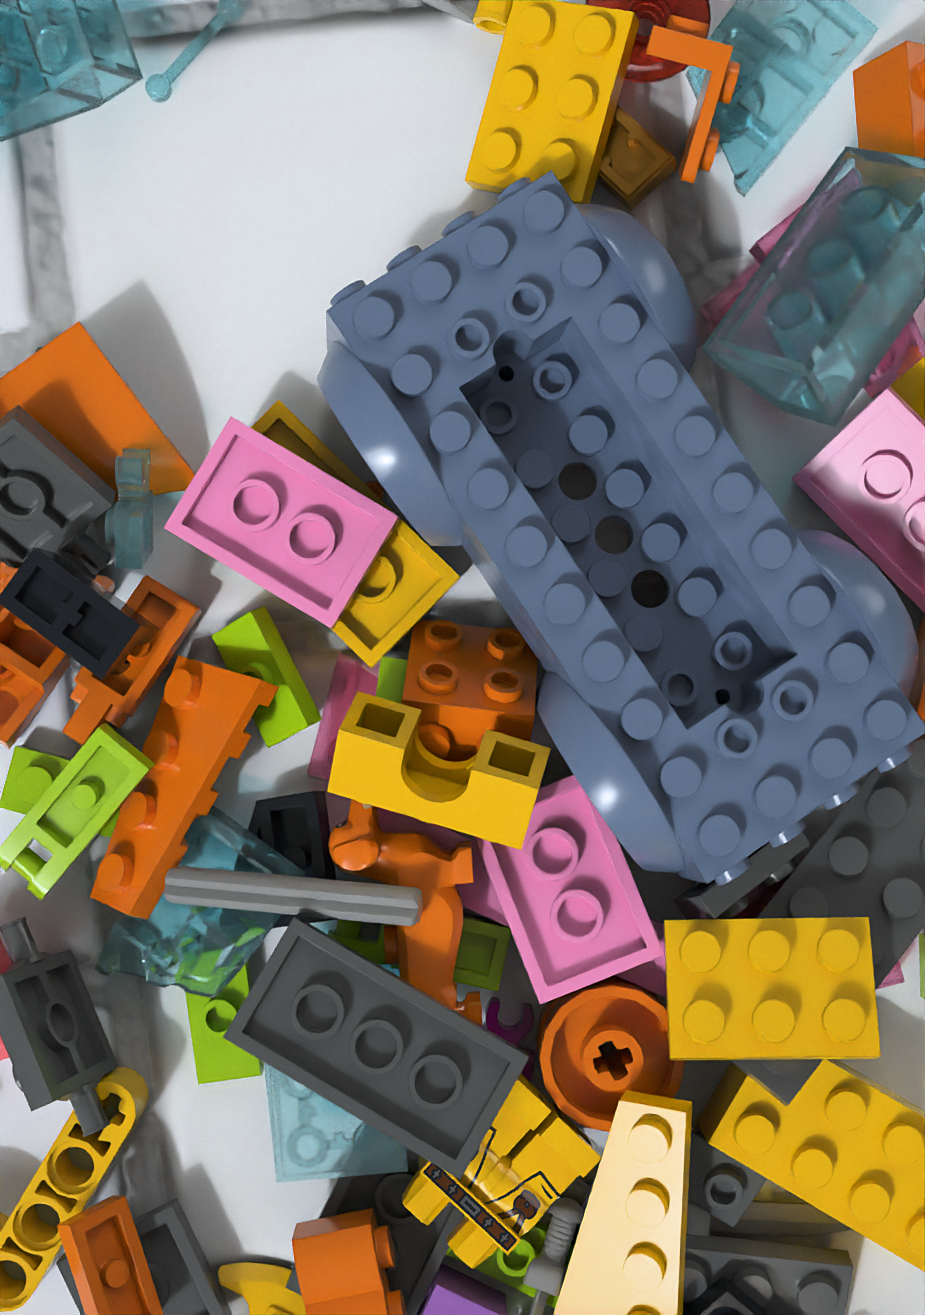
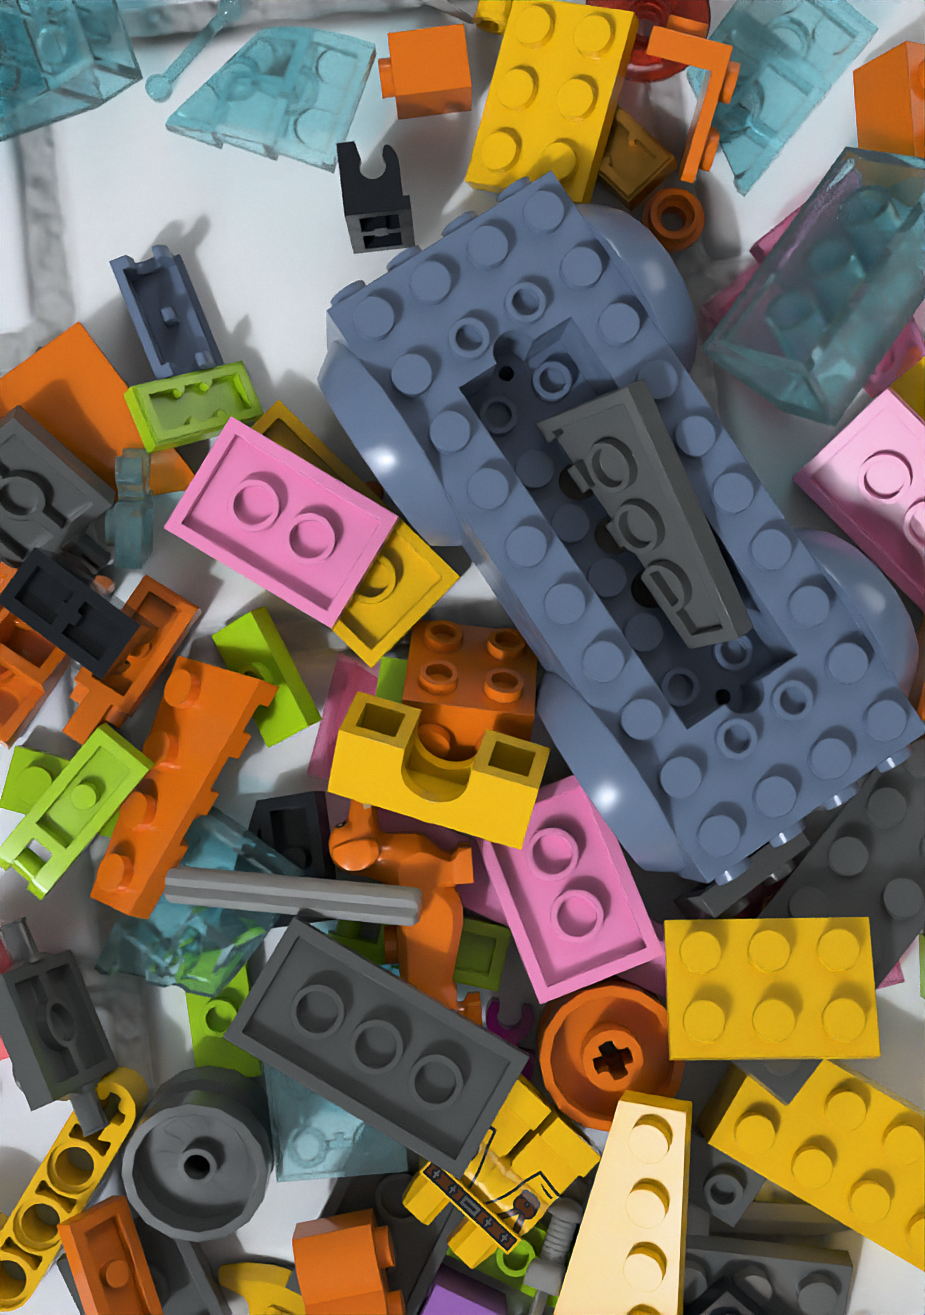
(167, 313): none -> sand blue hinge
(192, 406): none -> lime plate
(200, 1154): none -> dark grey wheel
(282, 95): none -> clear light blue slope
(374, 208): none -> black hinge
(427, 71): none -> orange brick
(639, 479): none -> dark grey wing
(685, 206): none -> orange plate

